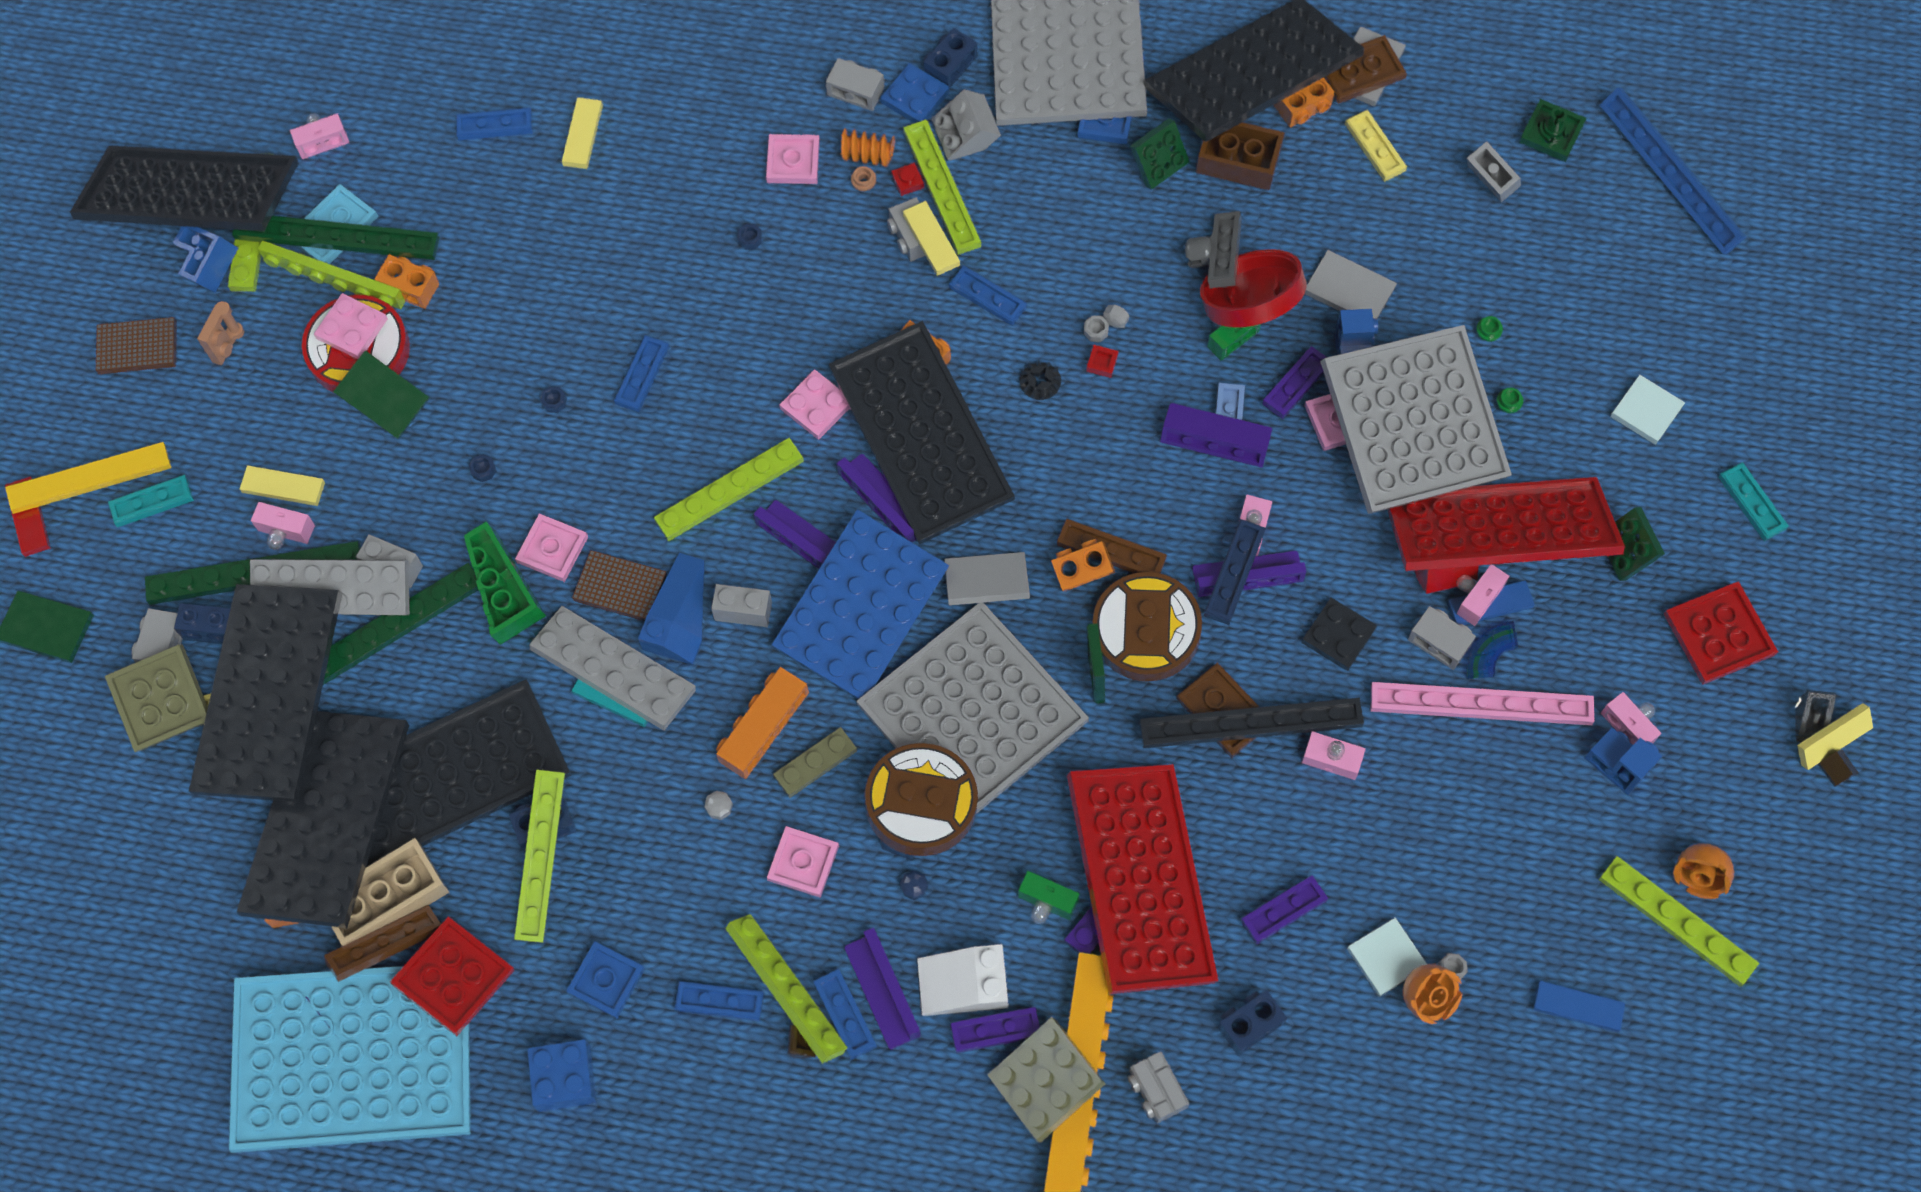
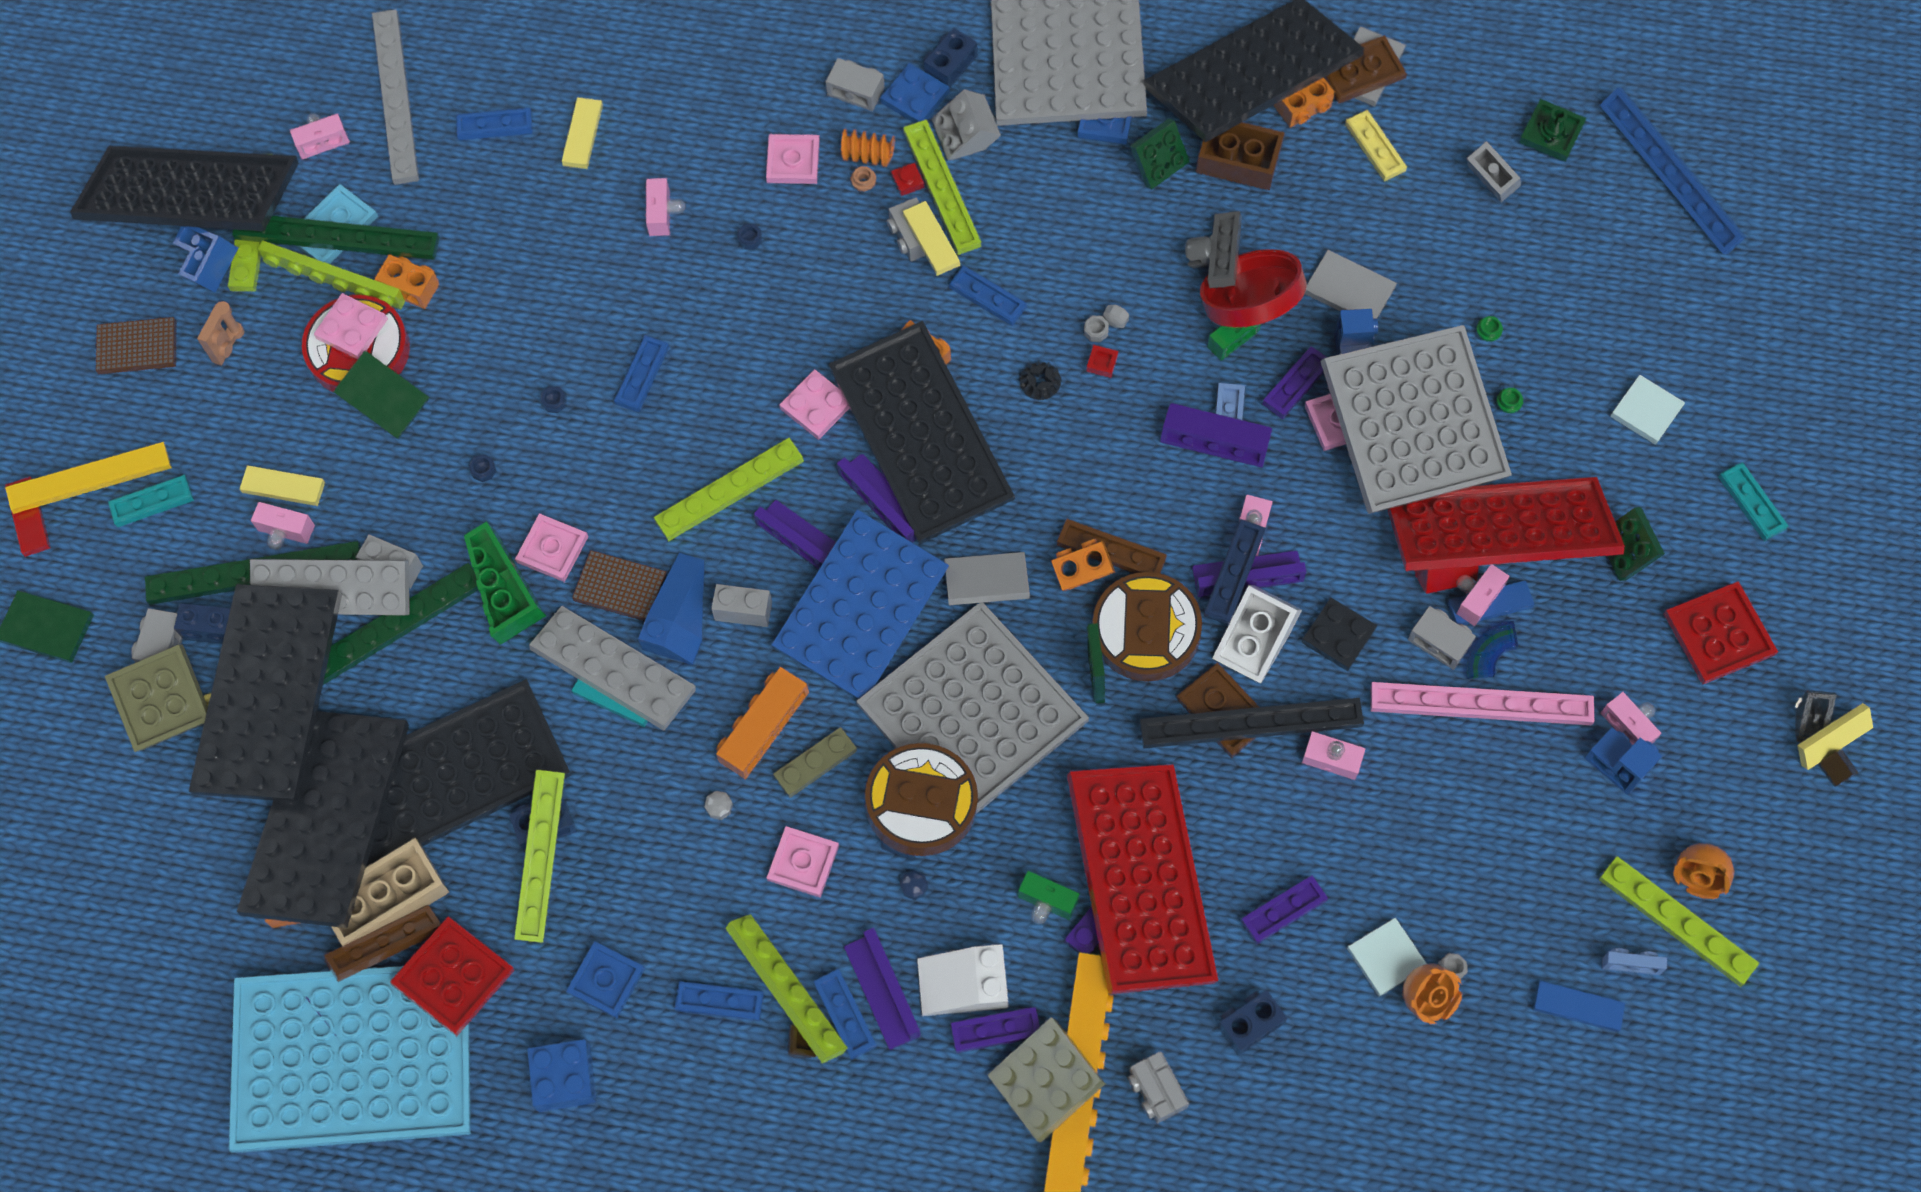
(395, 97): none -> light grey plate
(660, 206): none -> bright pink piece
(1256, 633): none -> white slope
(1644, 963): none -> medium blue plate

